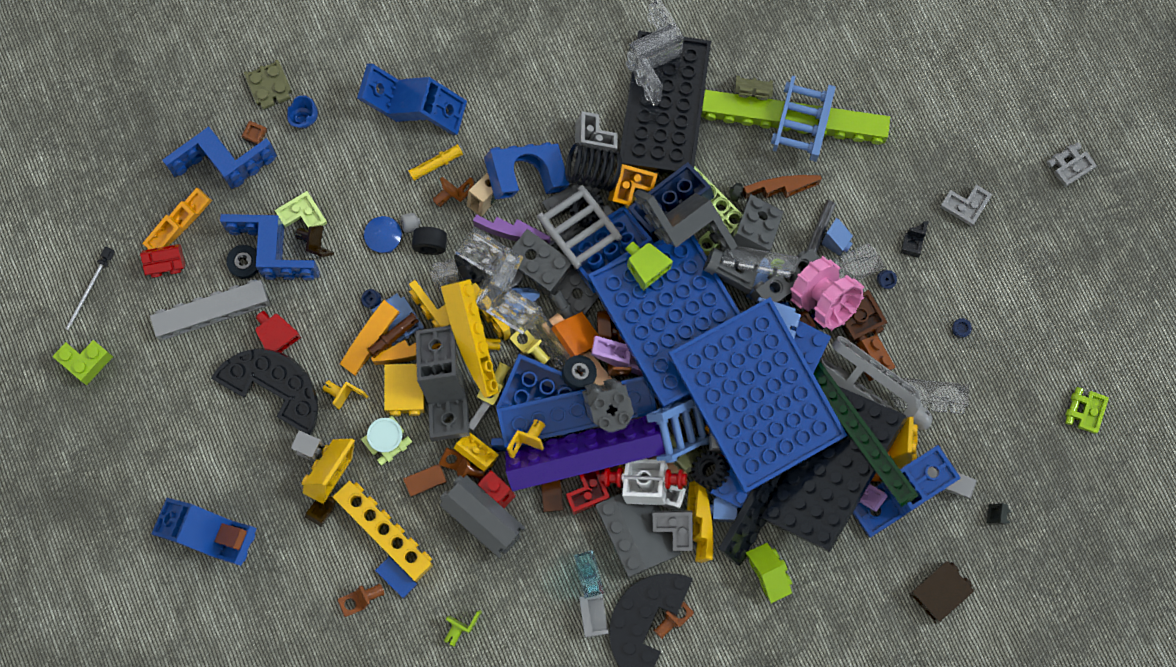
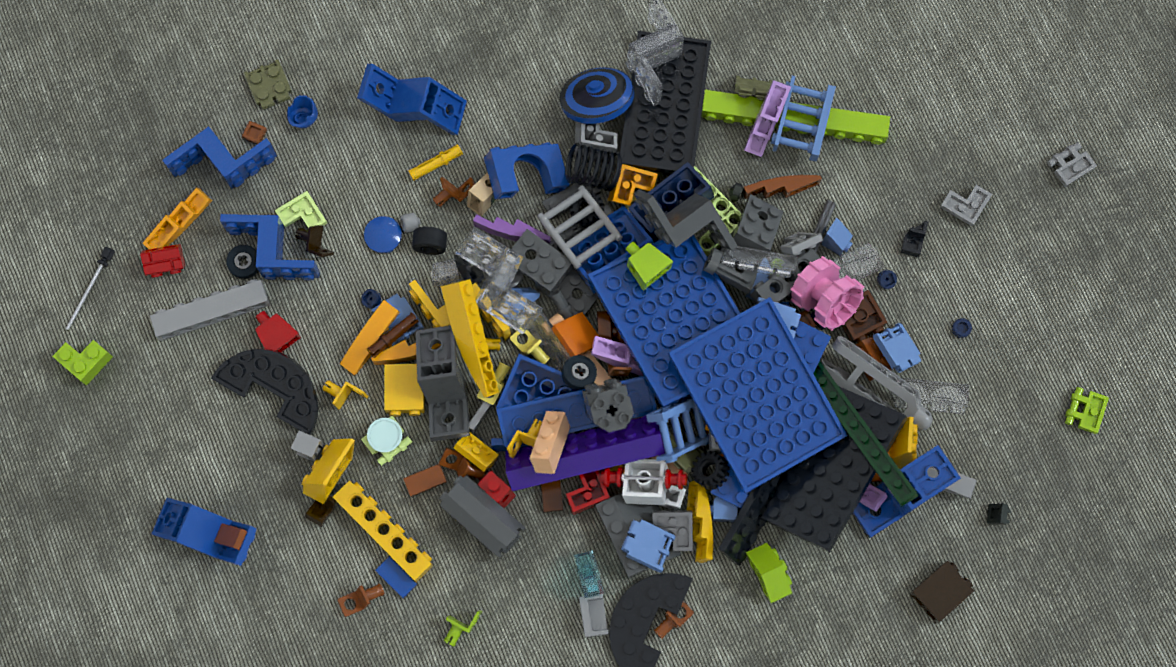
(550, 442): none -> light nougat brick
(597, 95): none -> dish
(647, 544): none -> medium blue plate
(767, 118): none -> lavender slope
(799, 241): none -> light grey plate
(898, 348): none -> medium blue plate

